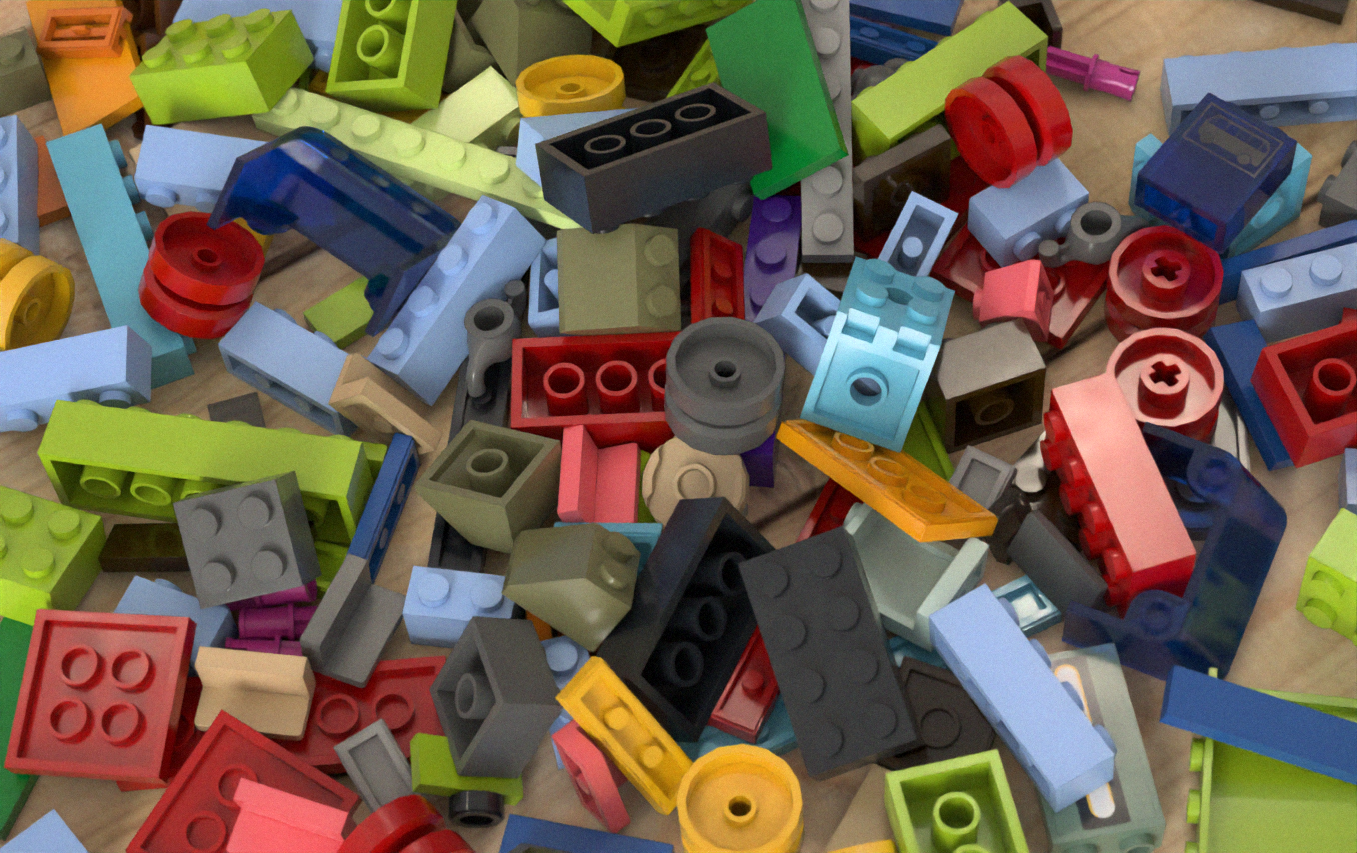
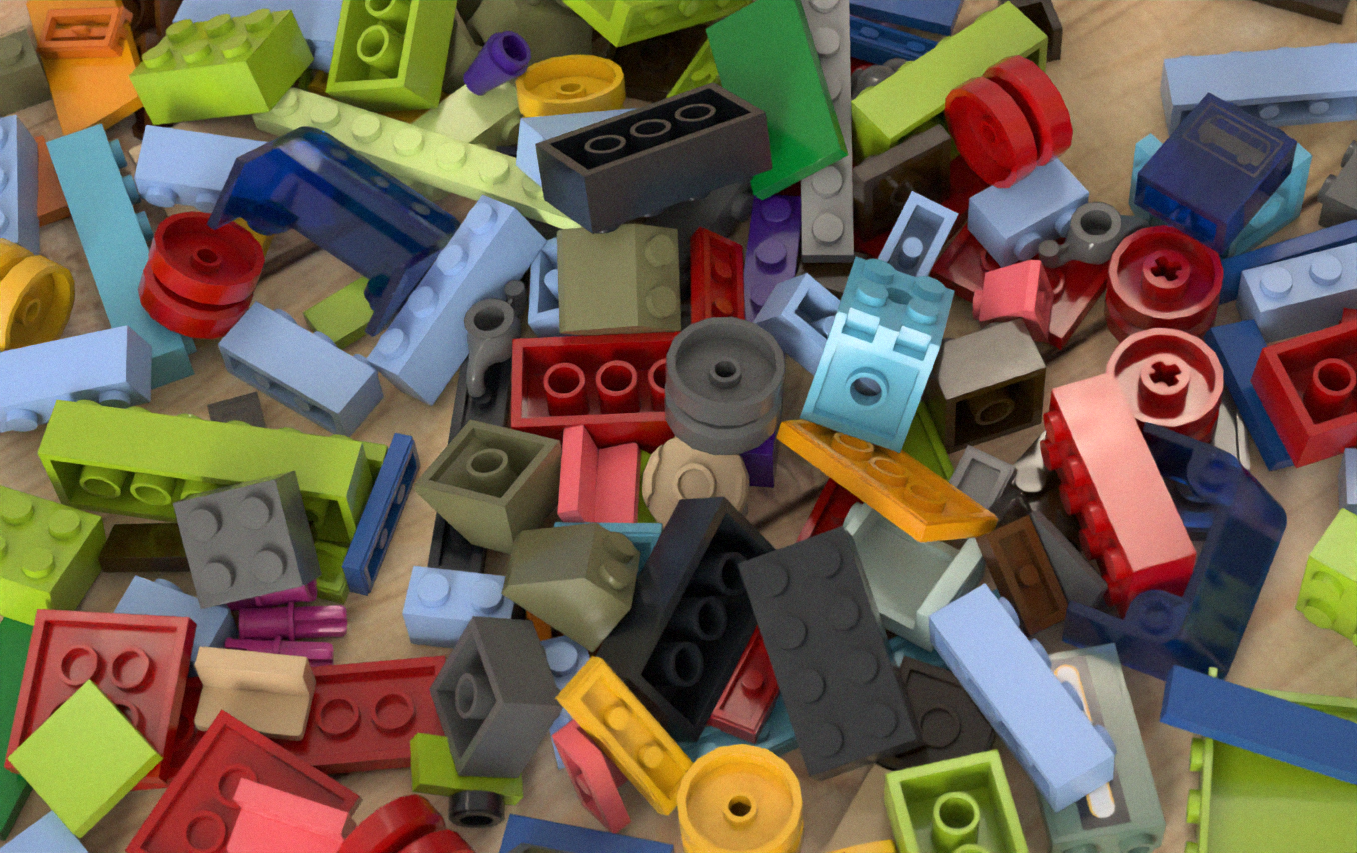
(85, 758): none -> lime tile
(352, 625): dark grey panel -> none
(377, 765): light grey tile -> none
(381, 405): tan panel -> none
(499, 61): none -> dark purple cone
(1024, 574): none -> reddish brown plate
(1092, 72): dark pink axle -> none

